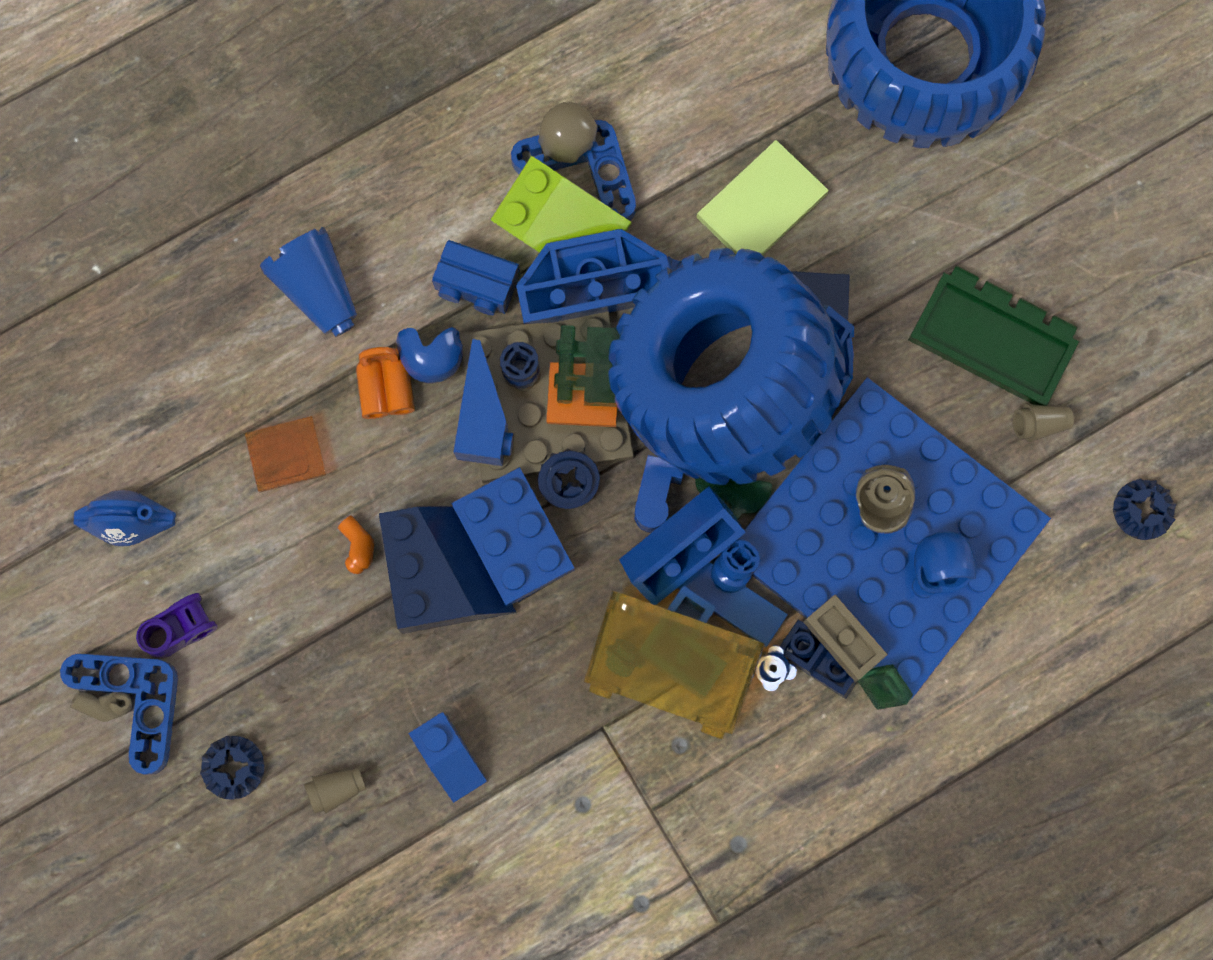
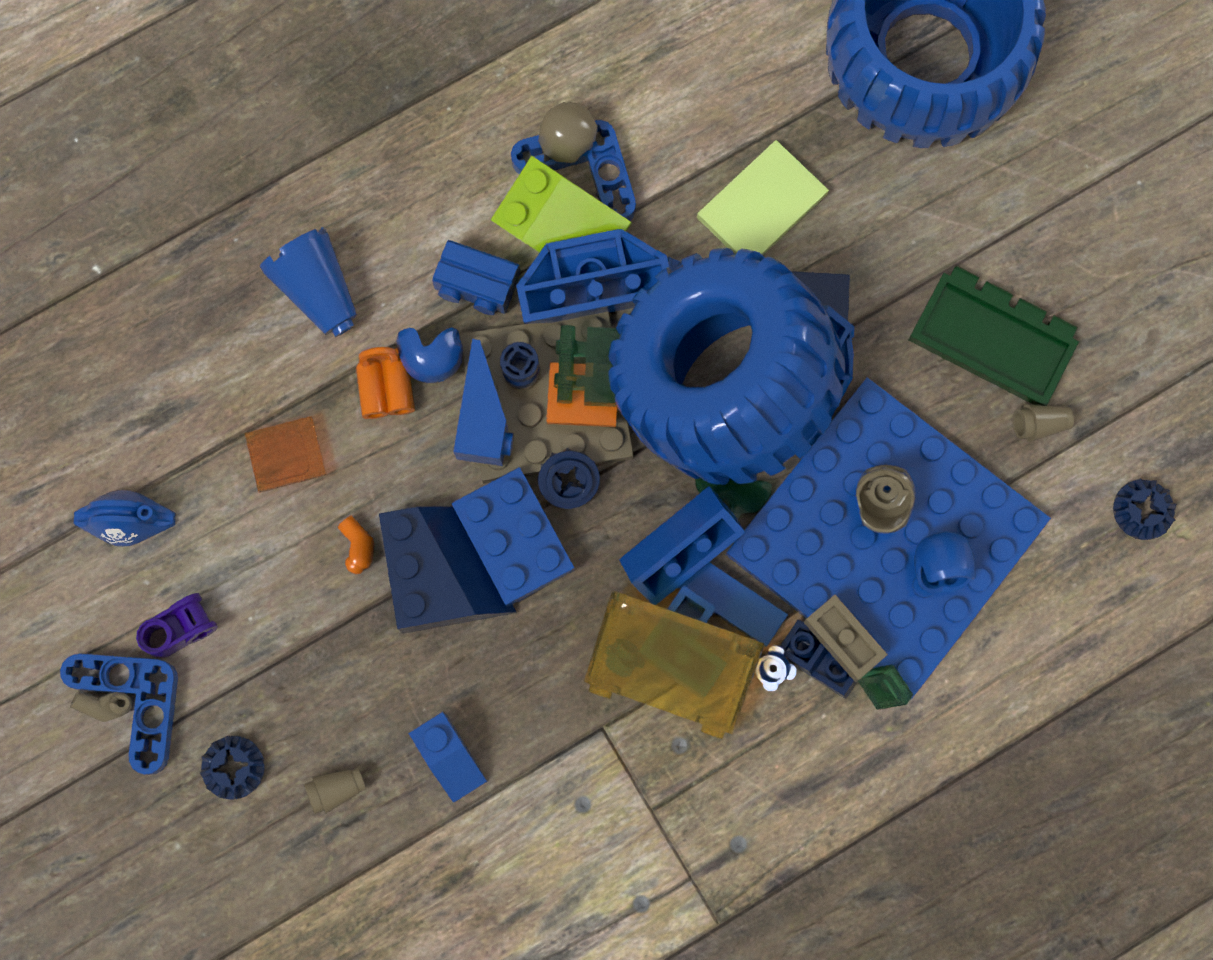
(651, 503): blue leg -> none
(729, 573): blue wheel -> none

